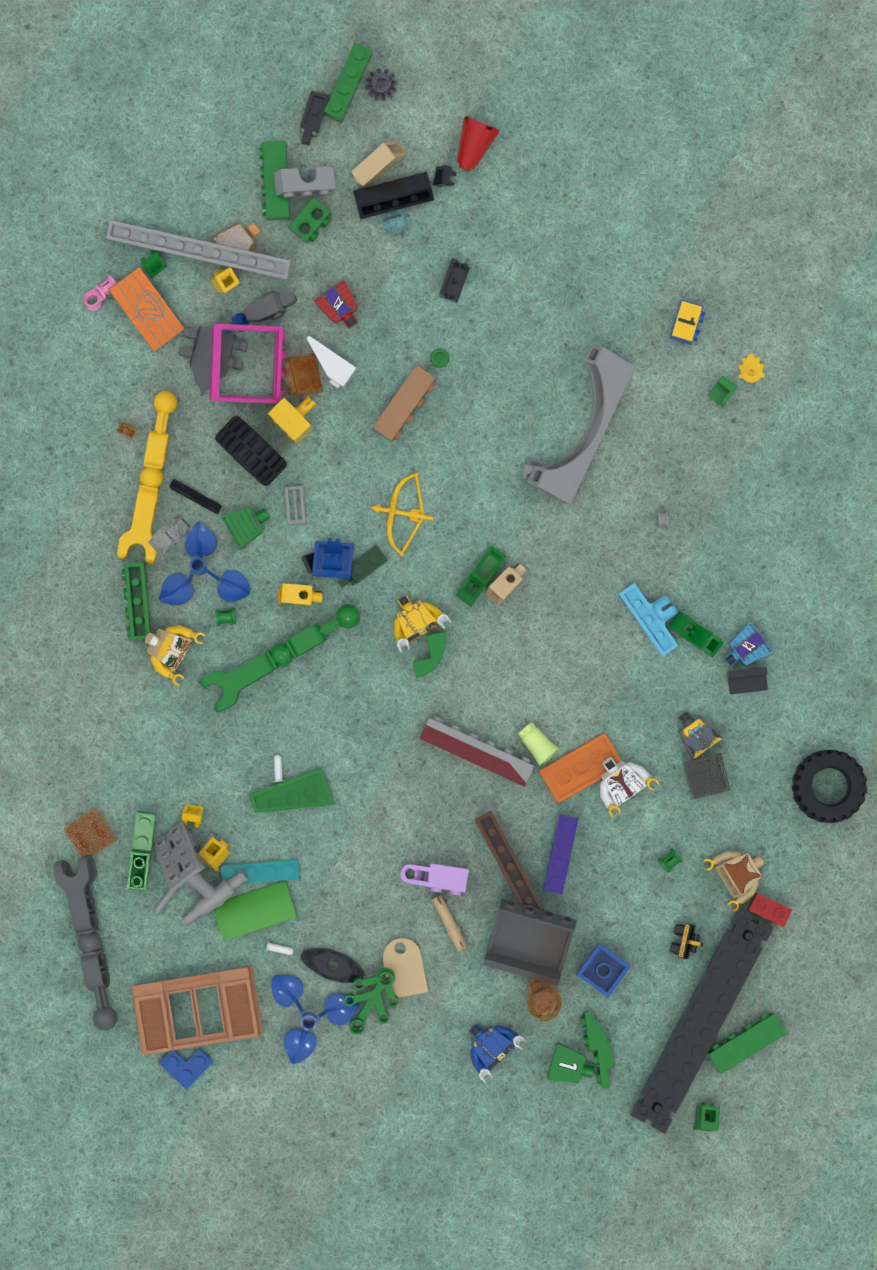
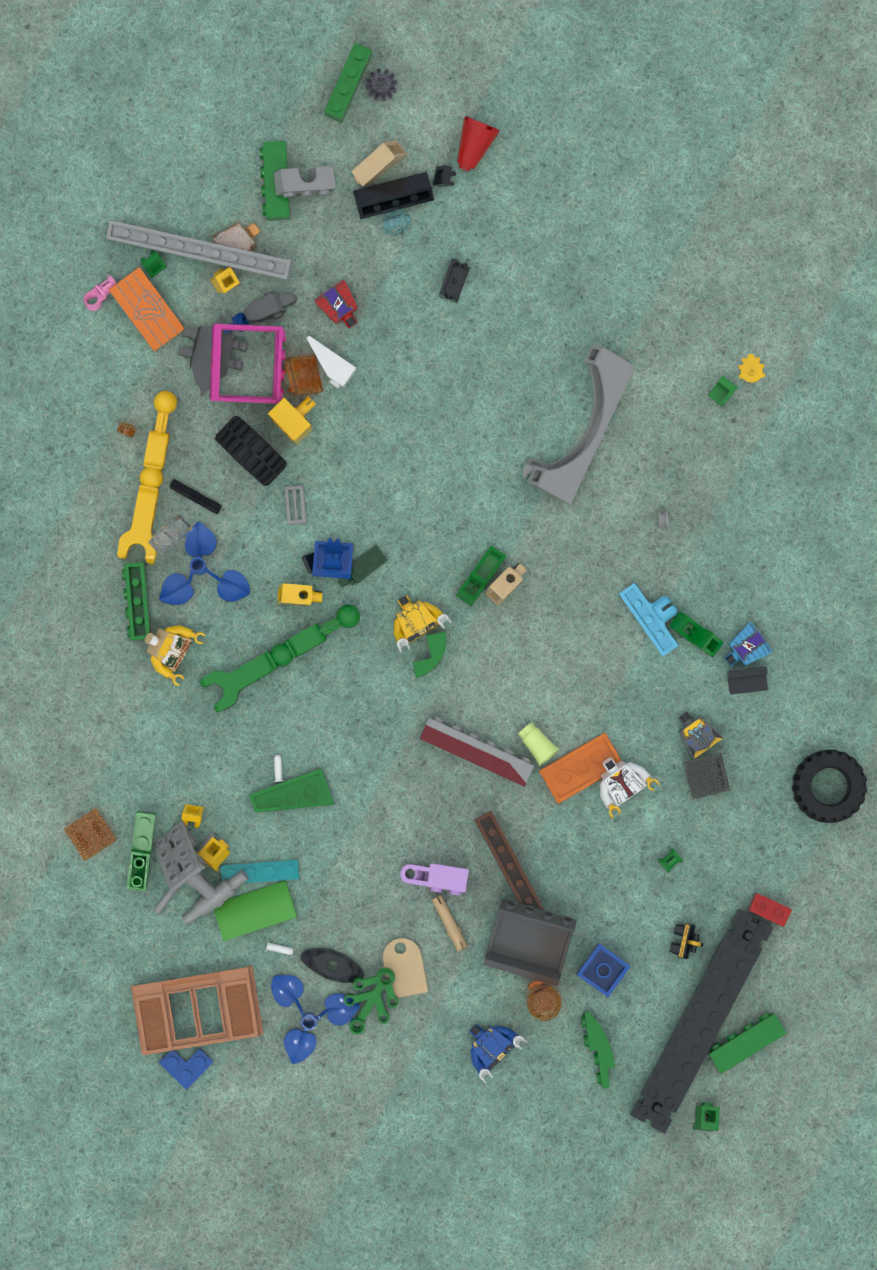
(86, 924): dark grey piece -> none
(225, 616): green bush -> none
(245, 525): green torso -> none
(305, 218): green brick -> none
(313, 116): black hinge -> none
(404, 403): medium nougat brick -> none
(413, 514): yellow piece -> none
(439, 358): green tile -> none
(560, 854): dark purple brick -> none
(568, 1065): green torso -> none
(686, 322): yellow brick -> none
(739, 874): tan torso -> none

